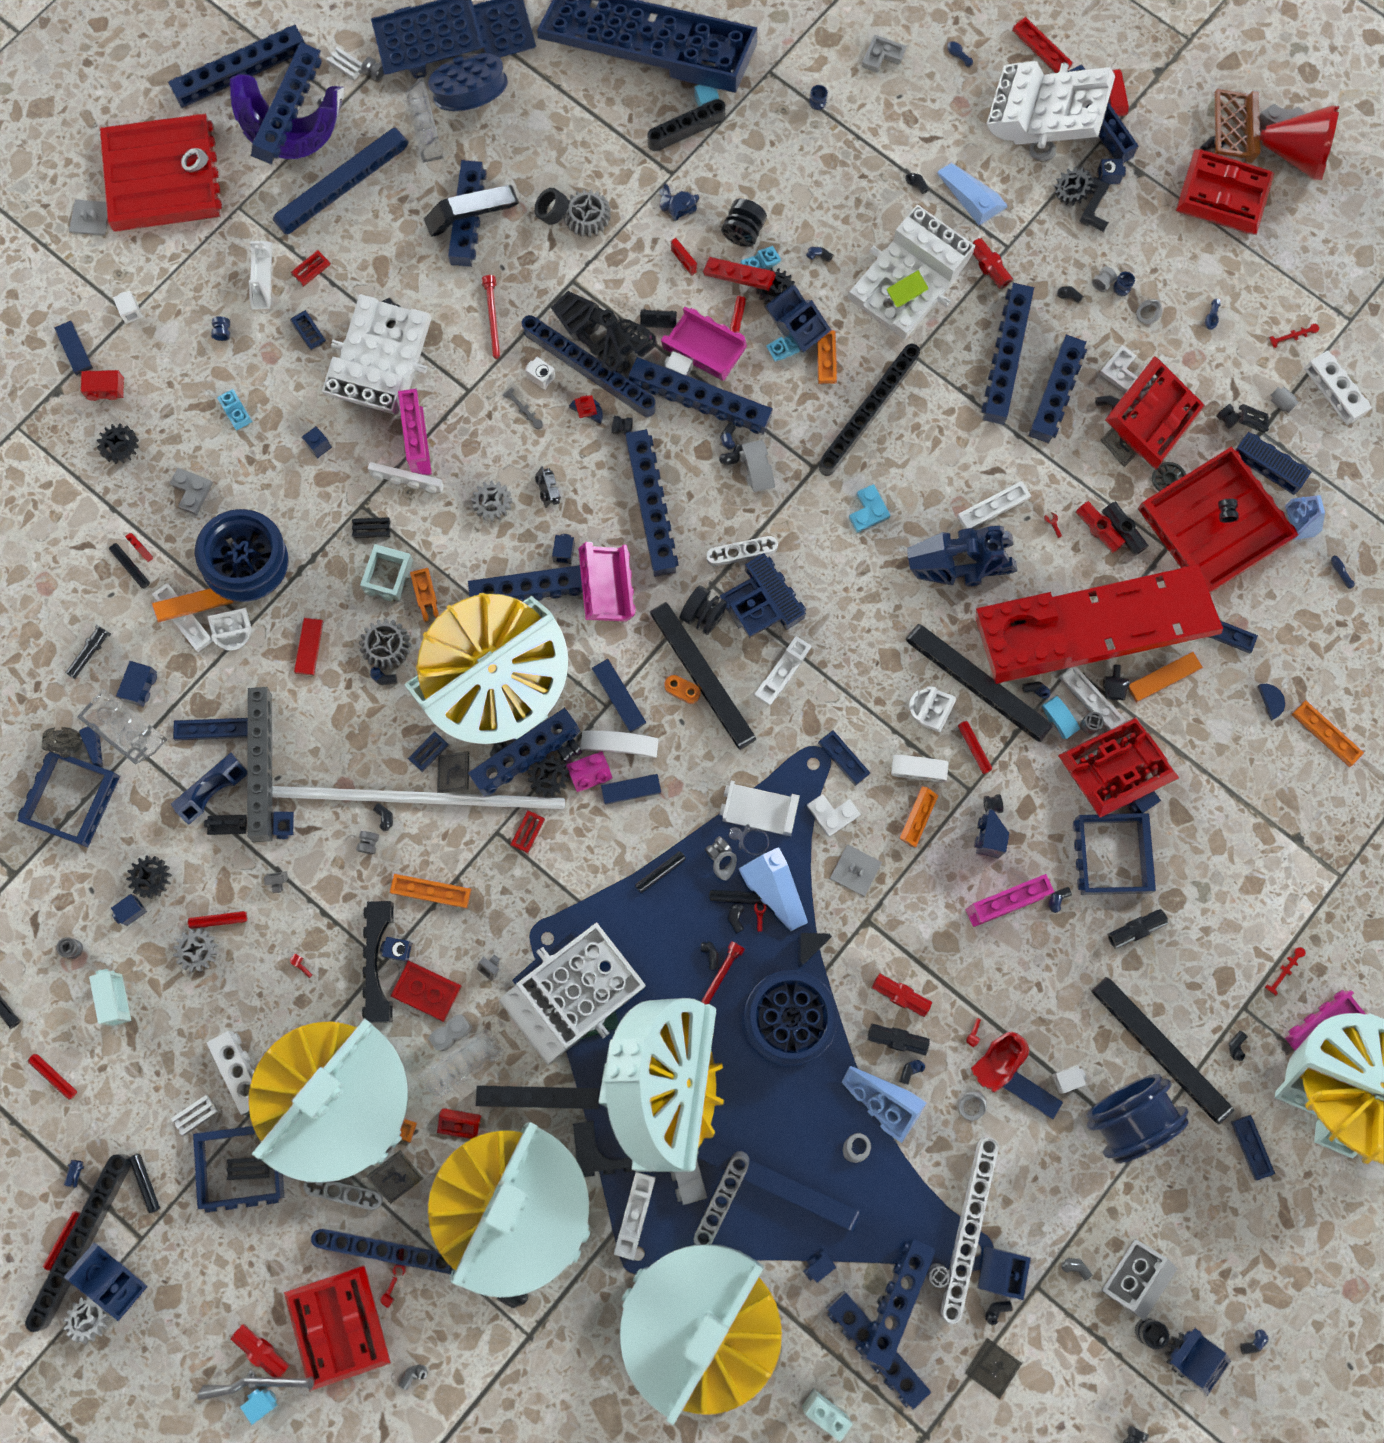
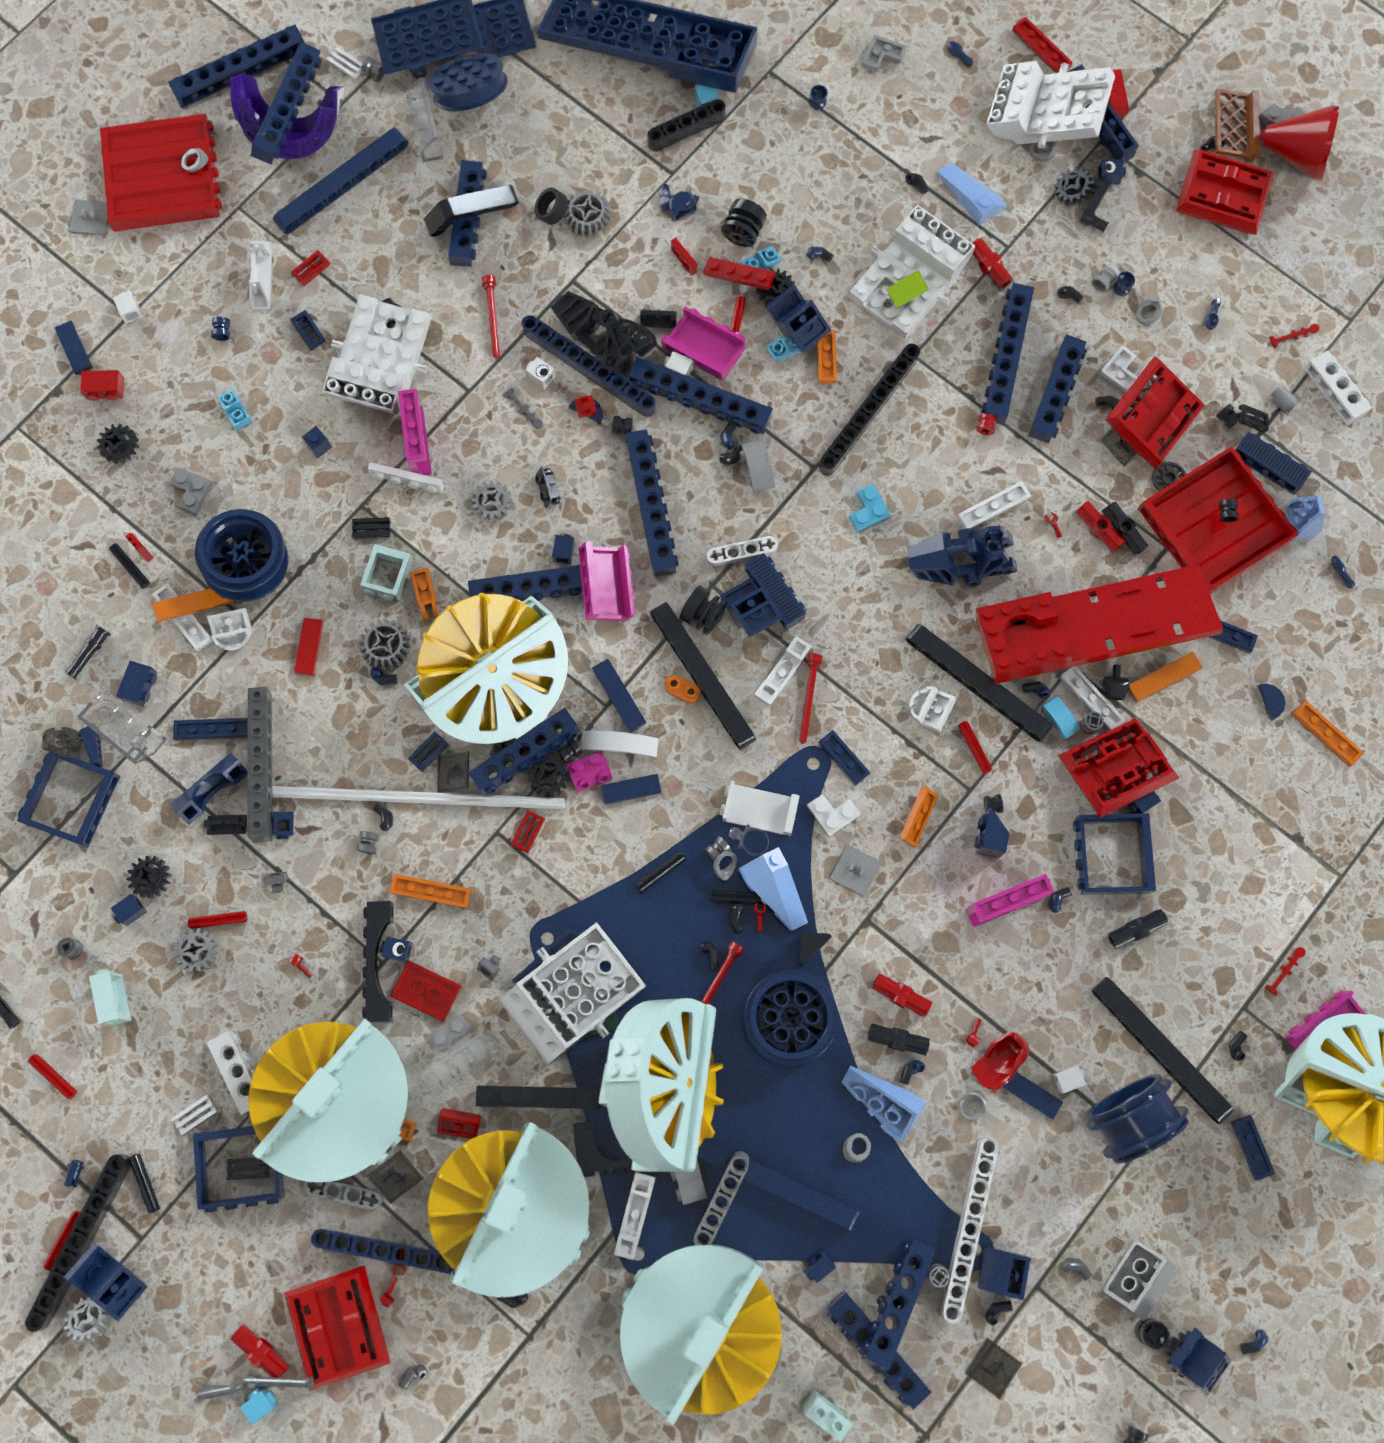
(814, 661): none -> red piece
(919, 768): white beam -> none
(986, 424): none -> red wheel

